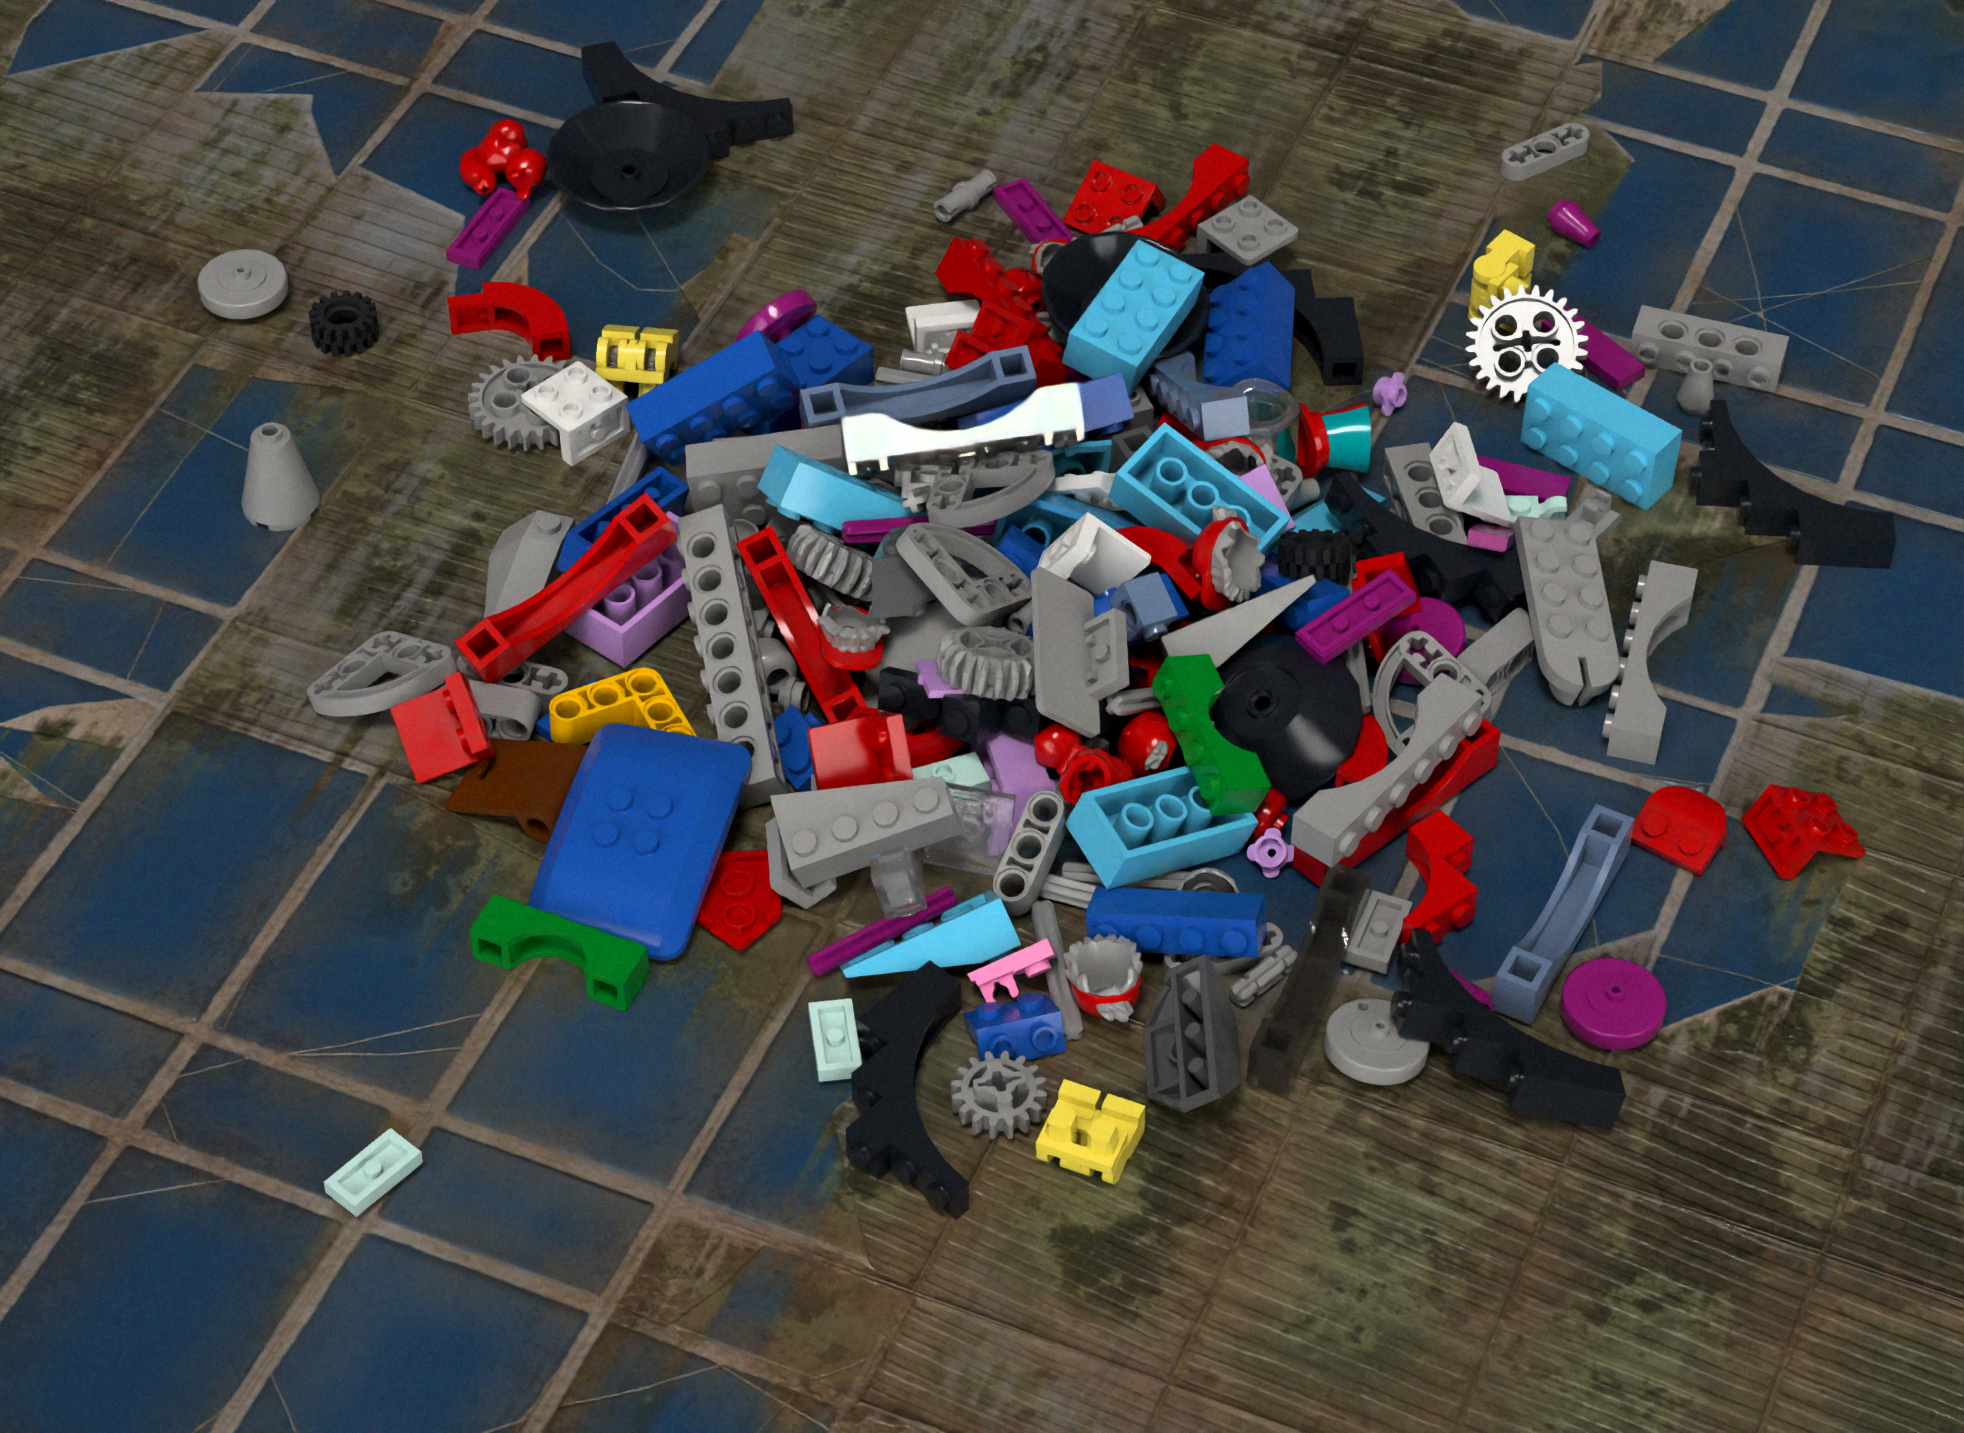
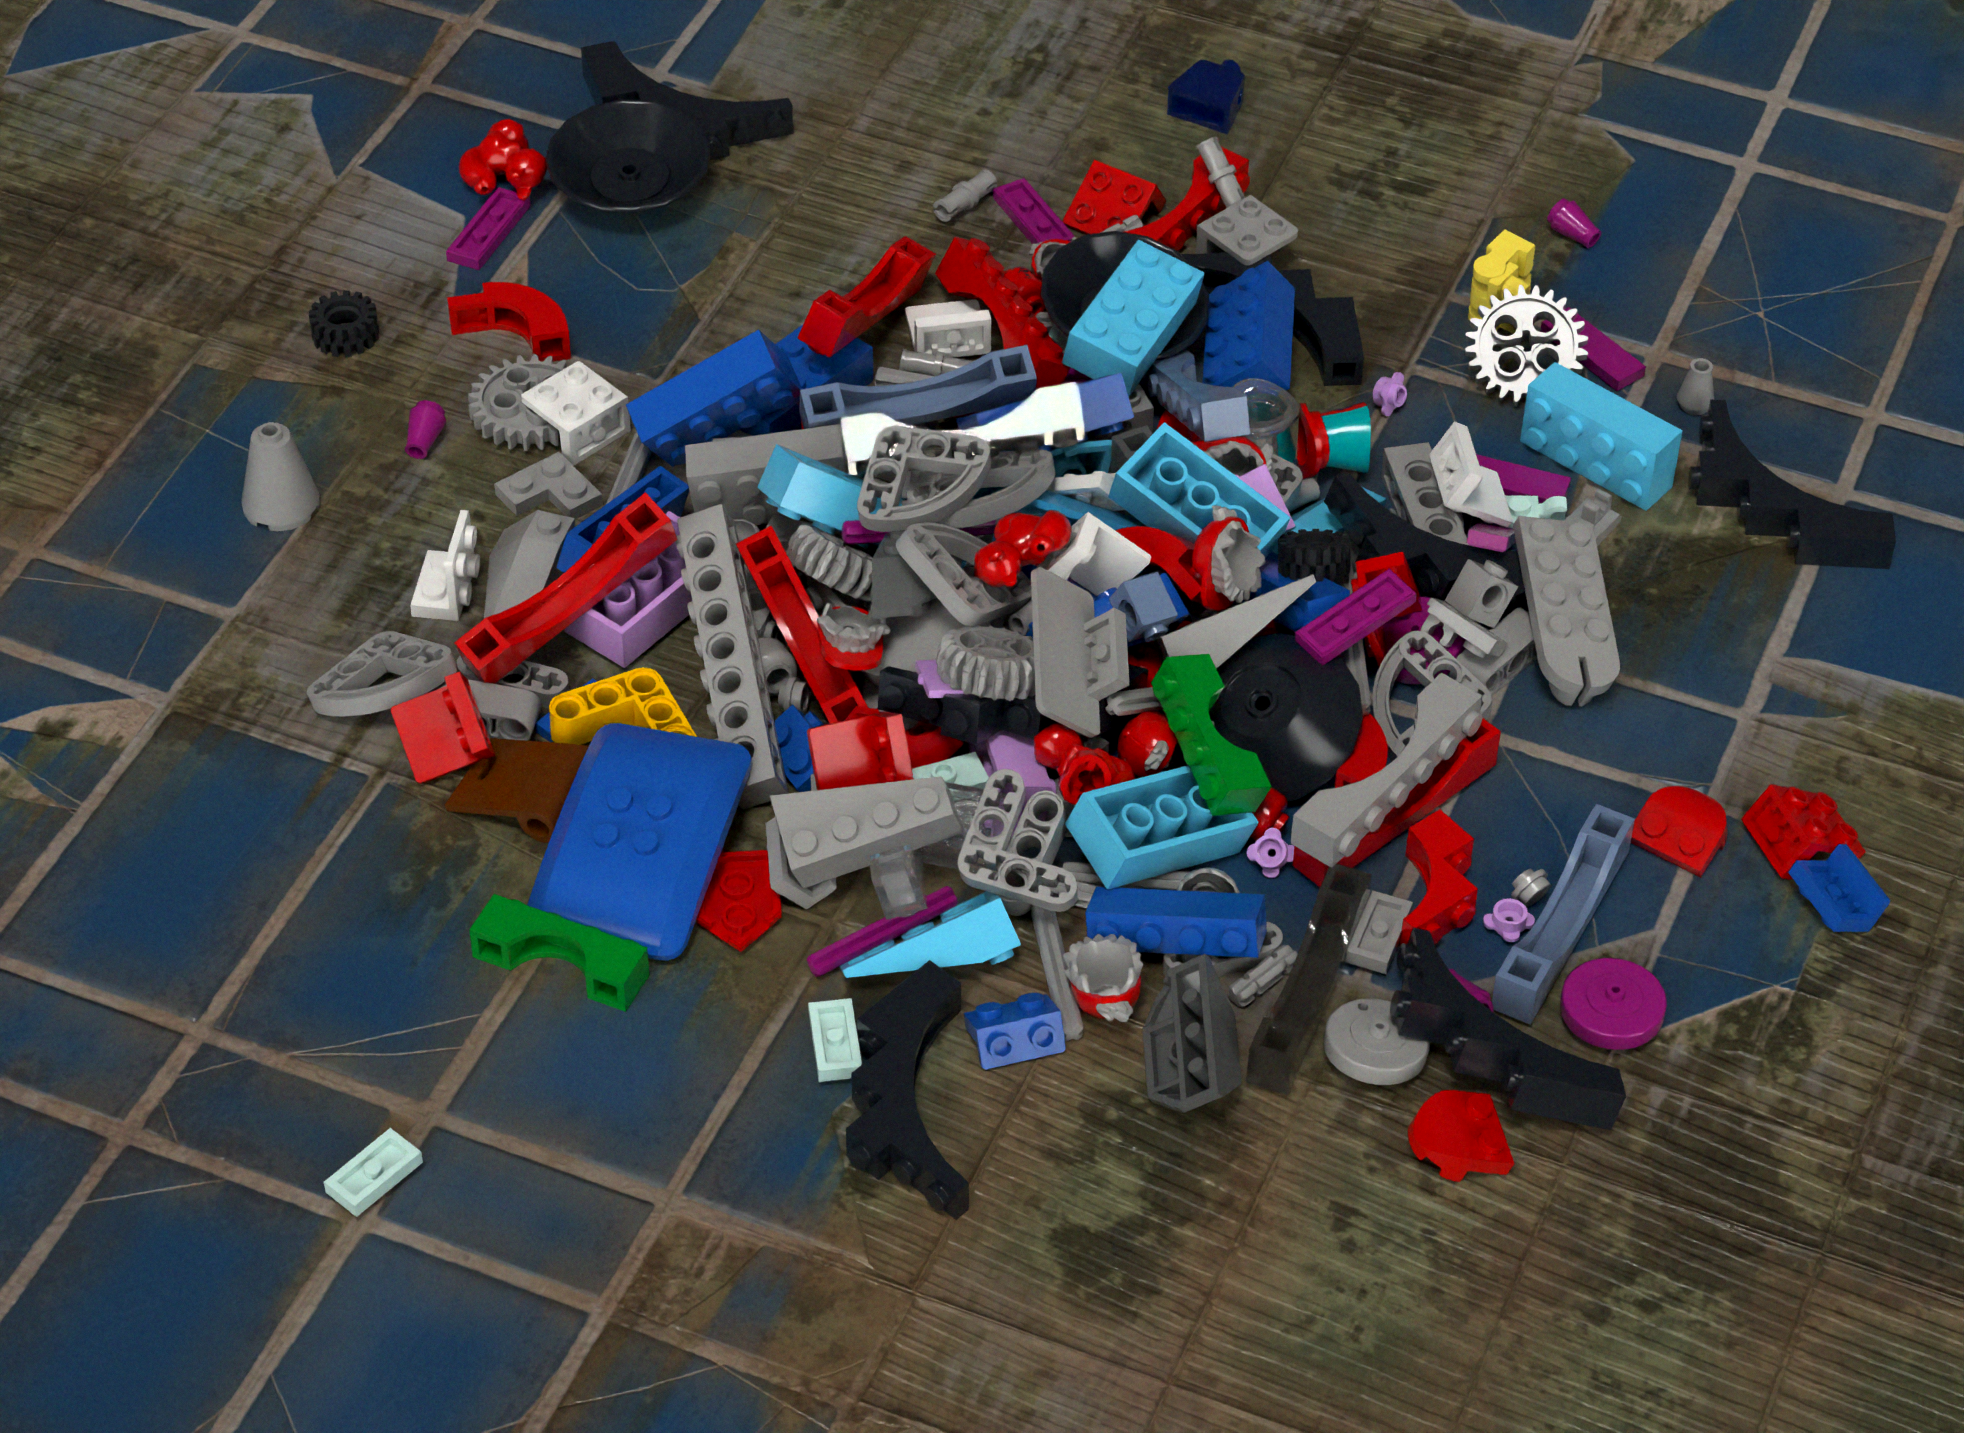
(243, 284): light grey wheel -> none
(424, 426): none -> magenta cone
(447, 576): none -> white bracket
(549, 480): none -> light grey plate
(627, 359): light yellow hips -> none
(781, 316): magenta wheel -> none
(840, 319): none -> red arch
(910, 456): none -> light grey beam
(992, 331): red slope -> none
(994, 851): none -> light grey beam
(998, 1094): light grey gear -> none
(1020, 542): none -> red animal
(1031, 960): bright pink plate -> none
(1090, 1134): light yellow hips -> none
(1208, 95): none -> clear blue torso
(1220, 171): none -> light grey pin
(1460, 1135): none -> red slope
(1478, 638): none -> light grey plate
(1482, 592): none -> light grey brick
(1509, 919): none -> lavender plate
(1525, 161): light grey beam -> none
(1530, 886): none -> light grey plate
(1639, 713): light grey arch -> none
(1737, 352): light grey brick -> none
(1841, 890): none -> blue bracket

